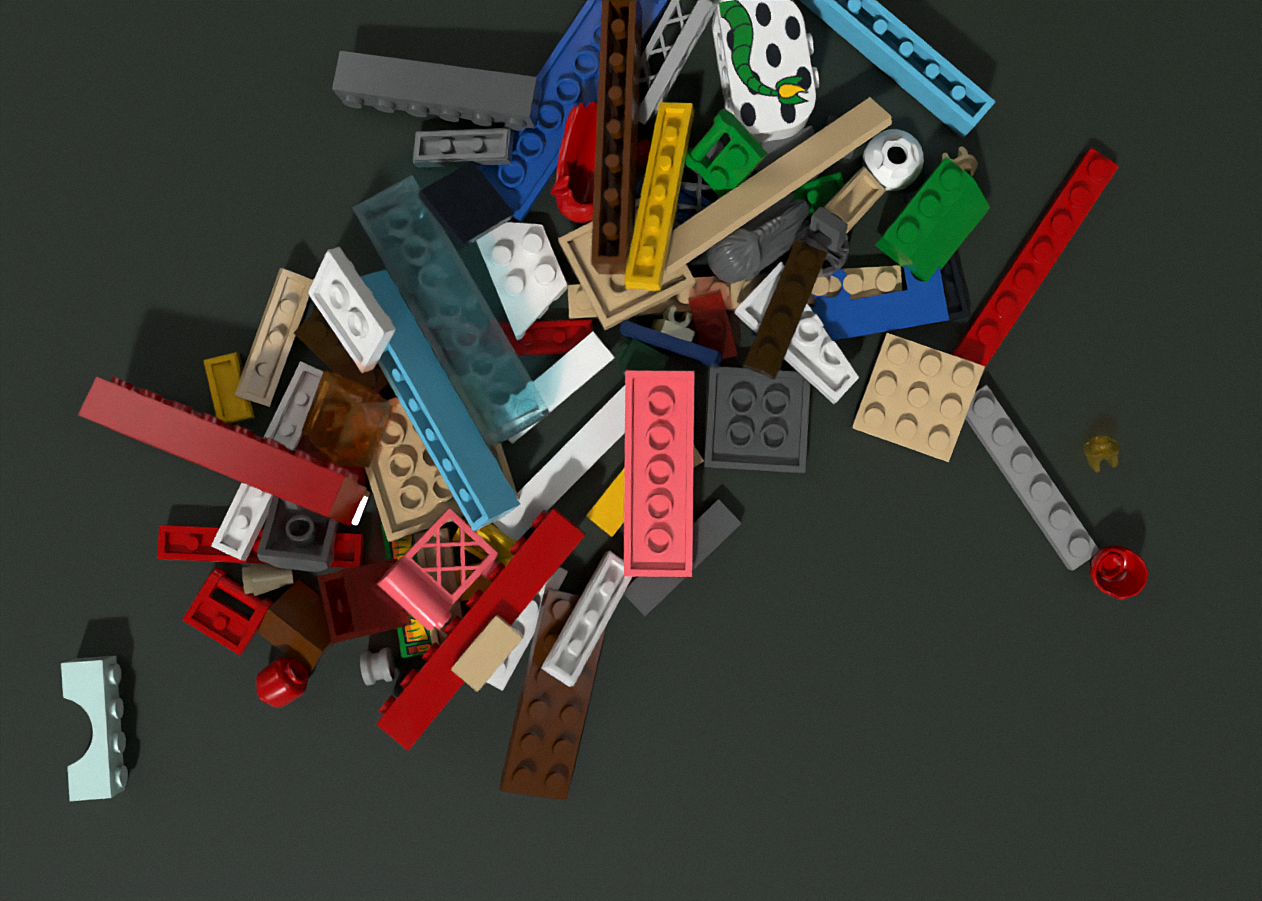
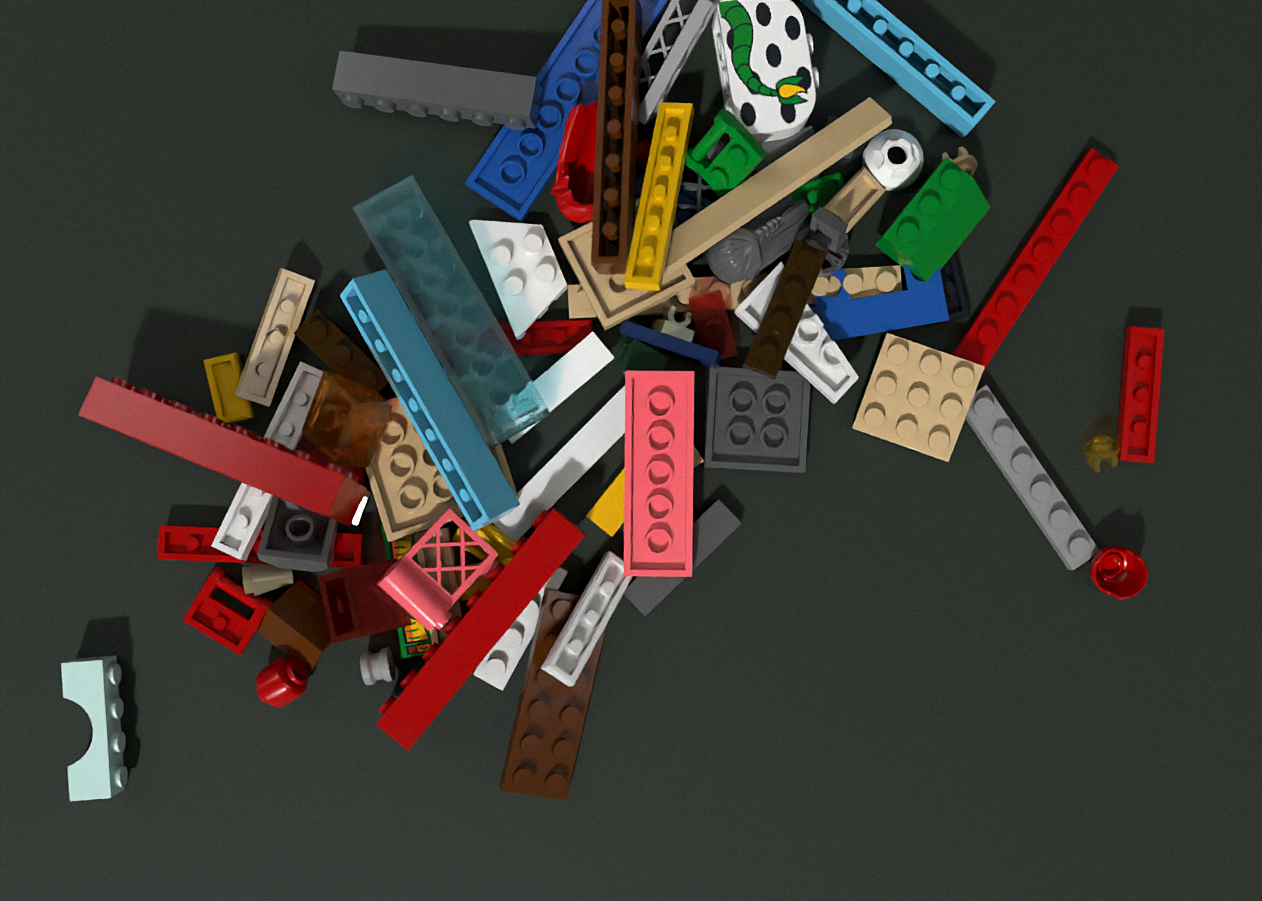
(351, 310): white plate -> none
(463, 146): dark grey tile -> none
(466, 205): black tile -> none
(487, 653): tan tile -> none
(1140, 394): none -> red plate

